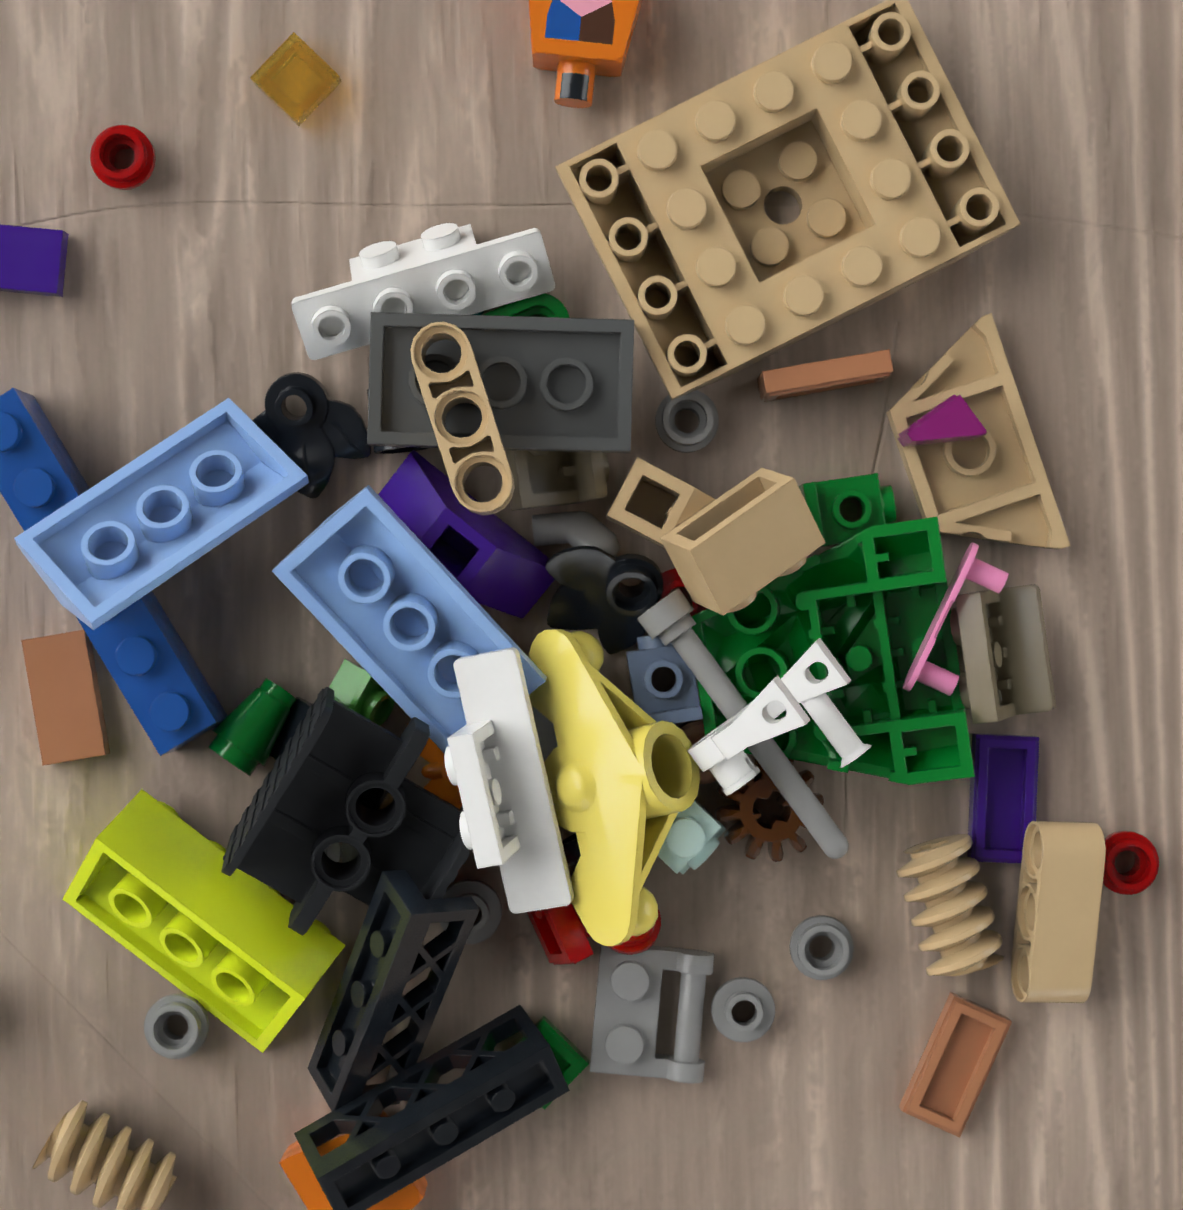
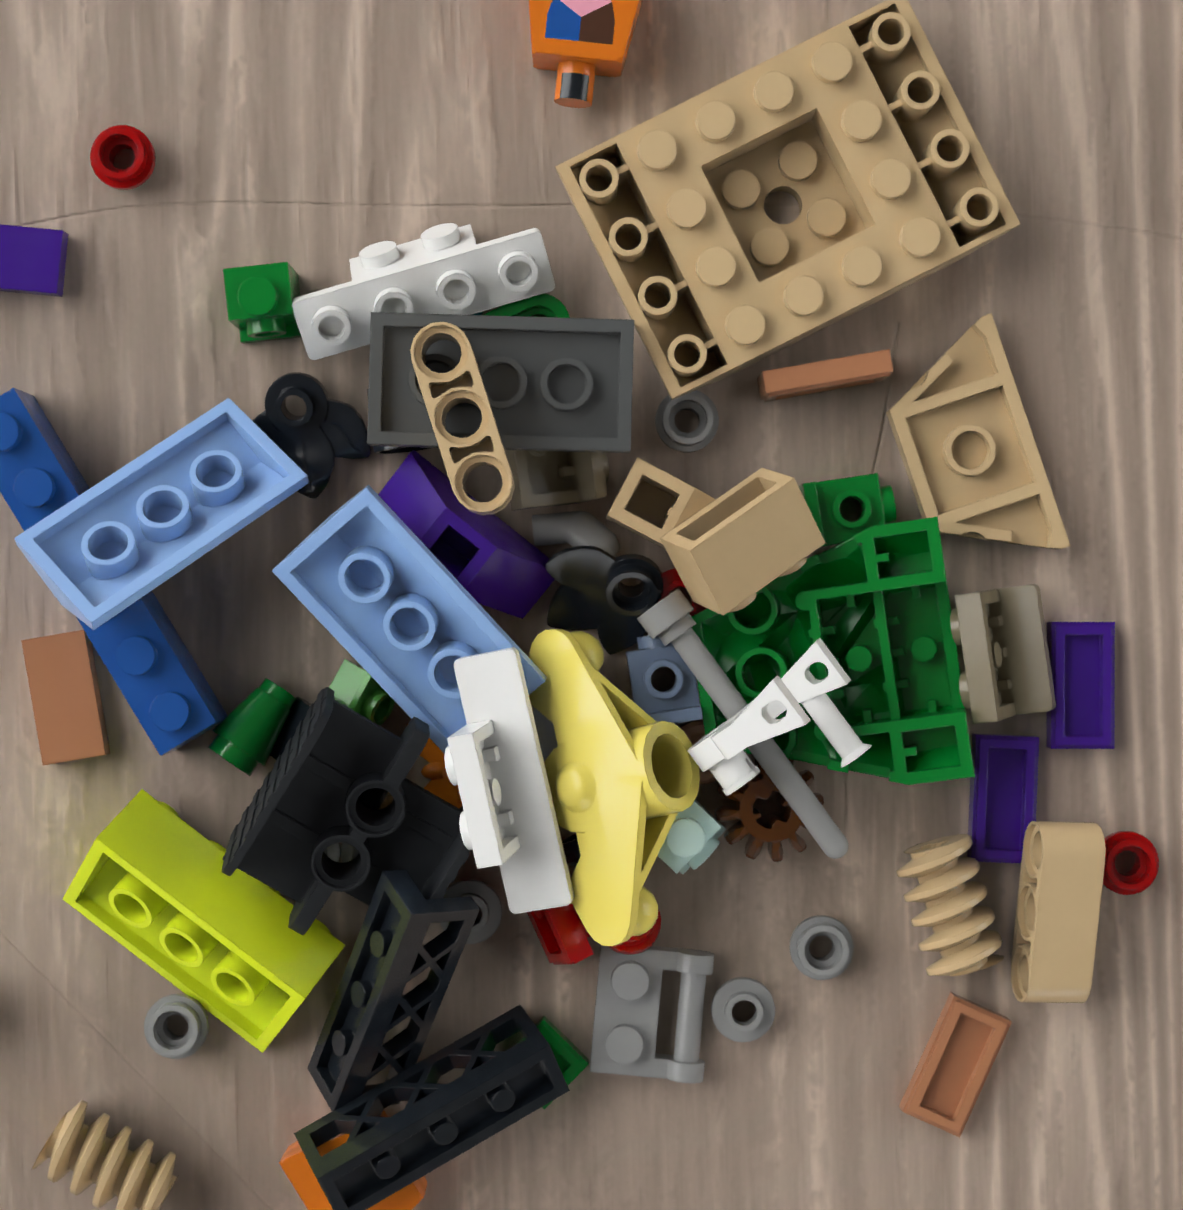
(261, 301): none -> green brick
(296, 79): clear yellow tile -> none
(945, 423): magenta slope -> none
(970, 569): bright pink piece -> none
(1083, 685): none -> dark purple tile

